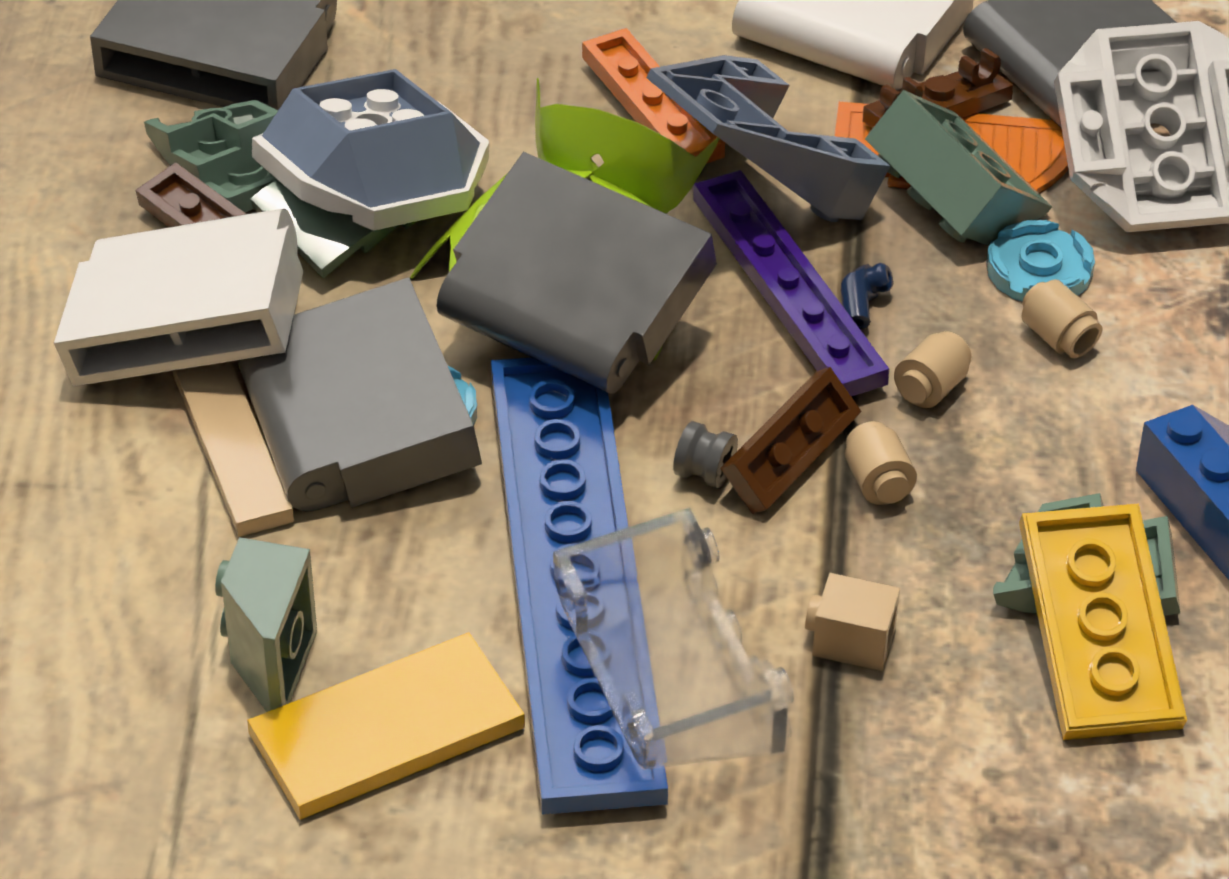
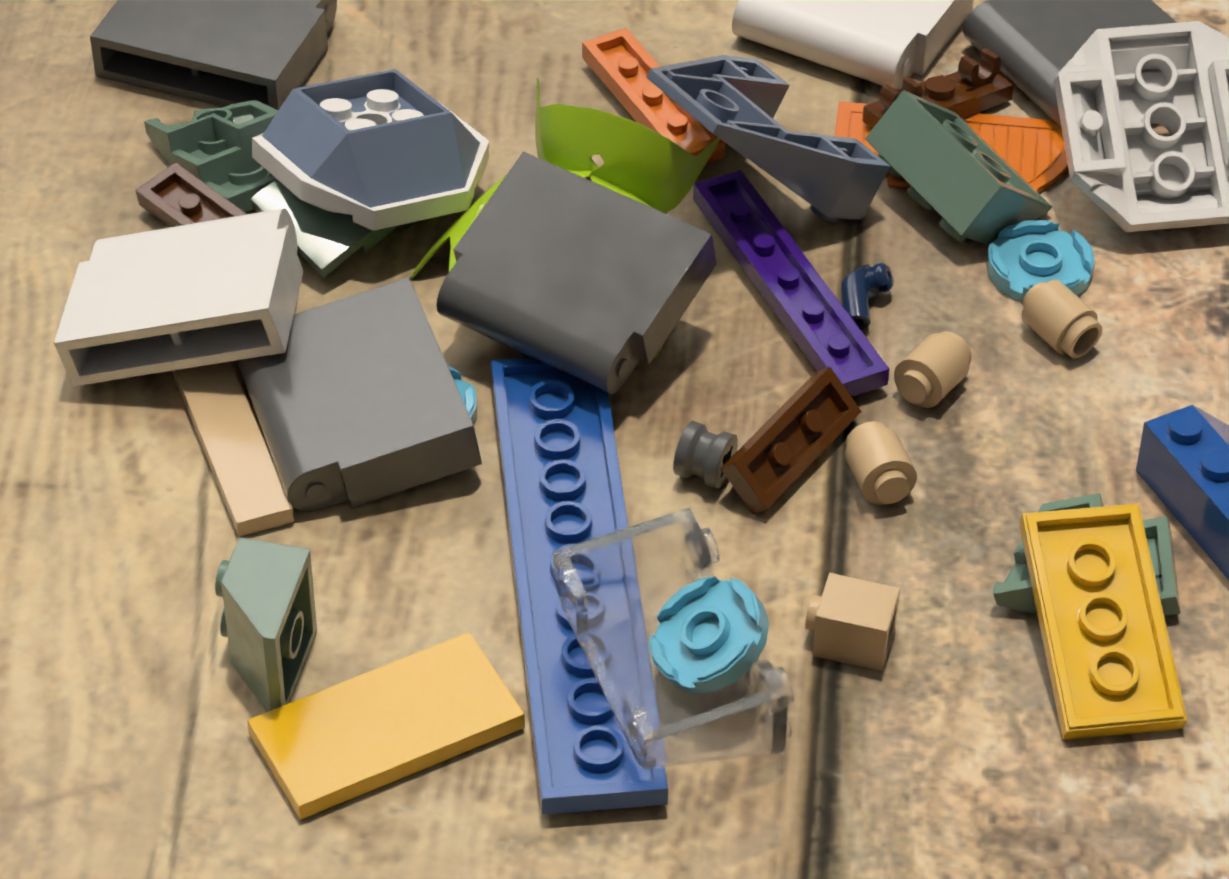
(709, 635): none -> medium azure tile

